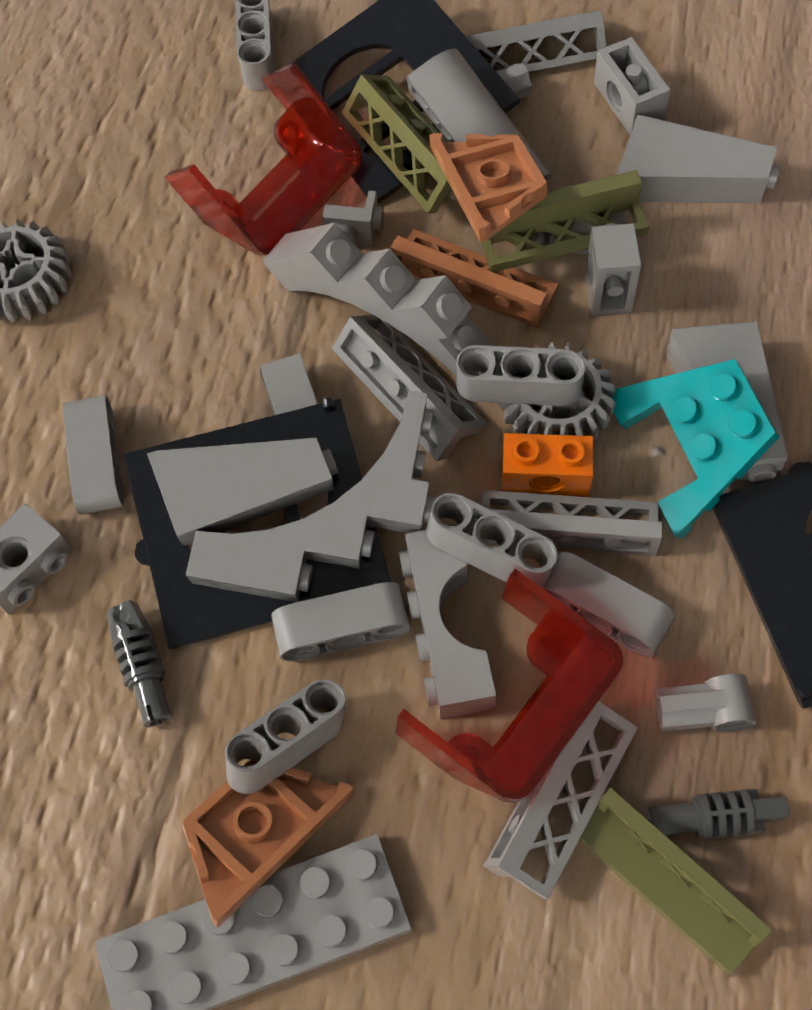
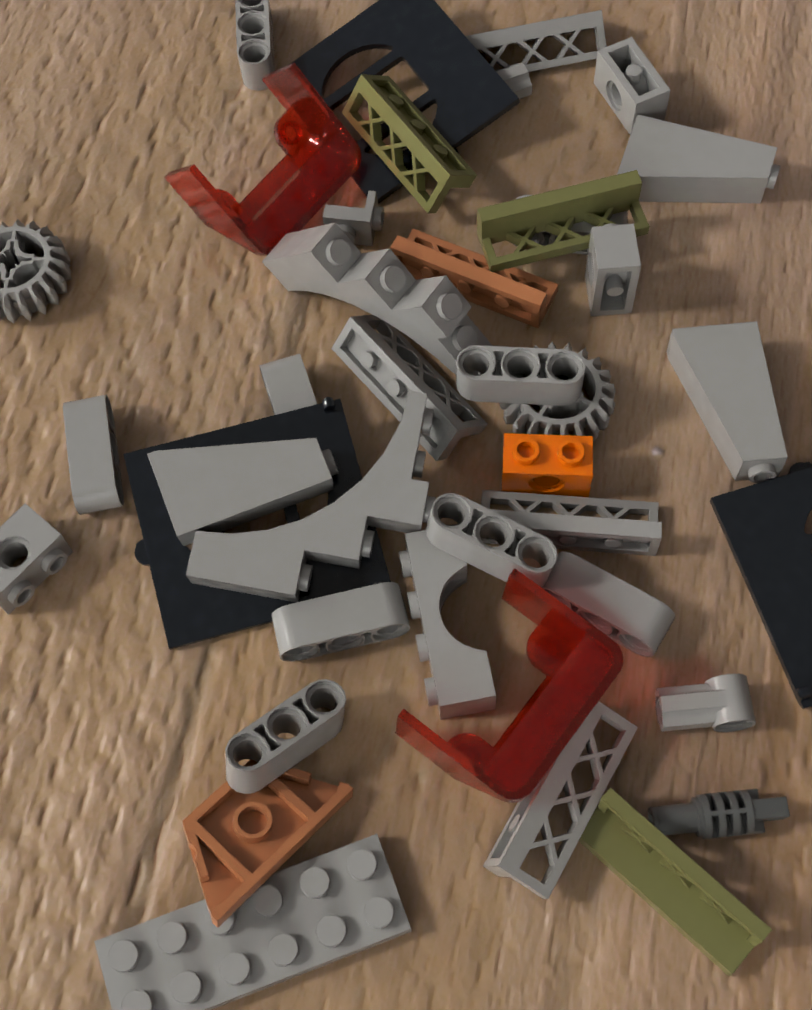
(139, 661): dark grey hinge -> none
(461, 102): light grey brick -> none
(490, 179): nougat wing -> none
(716, 424): teal wing -> none

